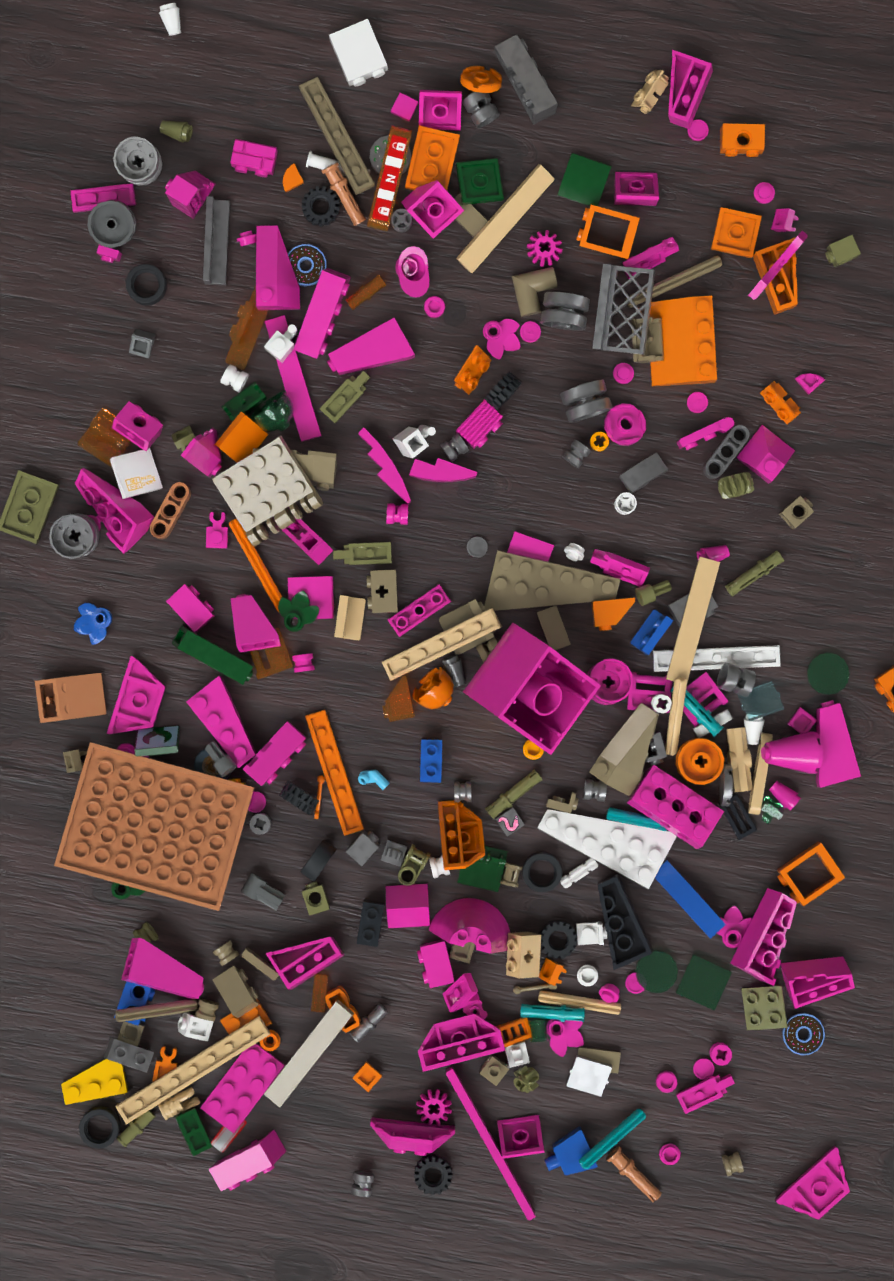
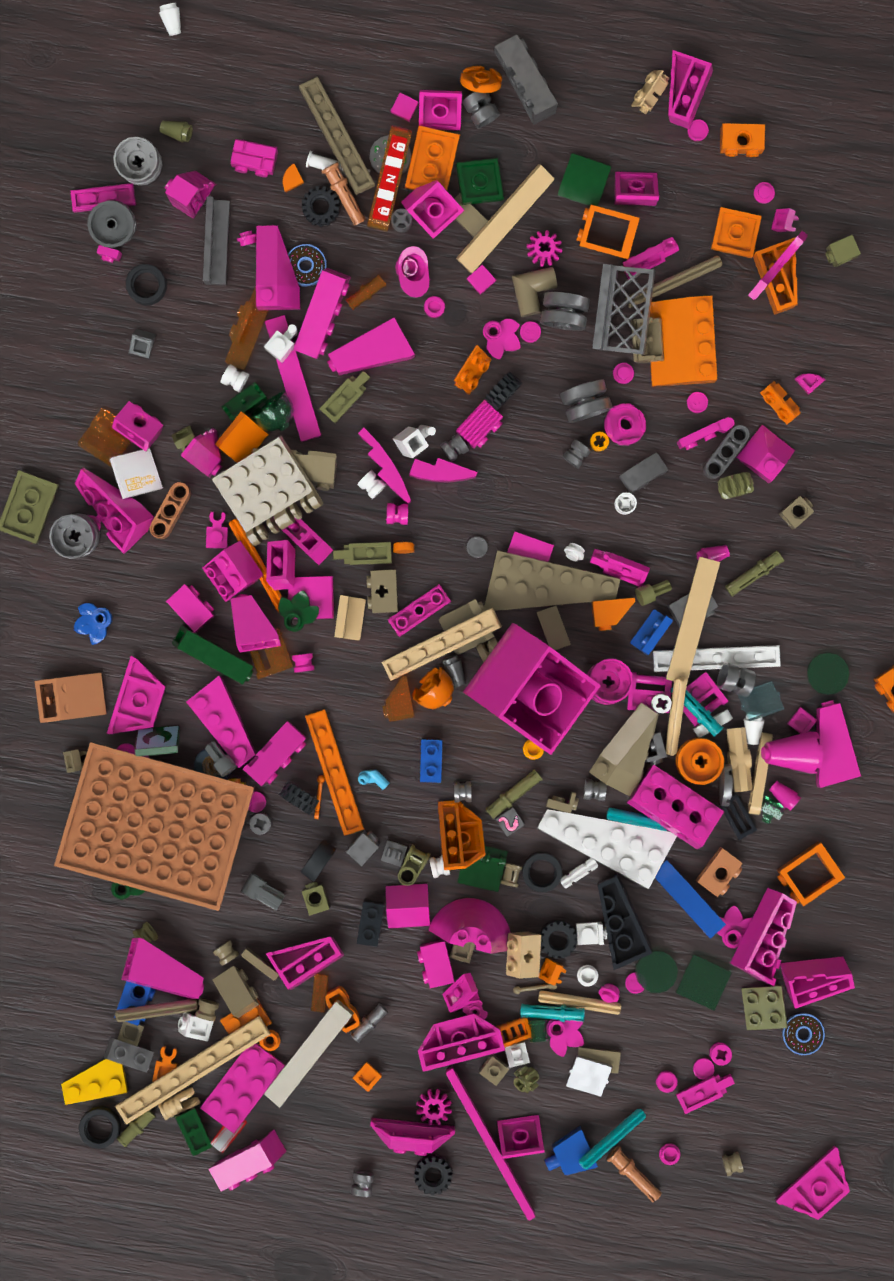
(232, 571): none -> dark pink slope
(280, 565): none -> dark pink brick
(358, 53): white brick -> none
(373, 485): none -> white wheel
(403, 547): none -> orange tile
(481, 279): none -> dark pink tile
(721, 859): none -> nougat brick

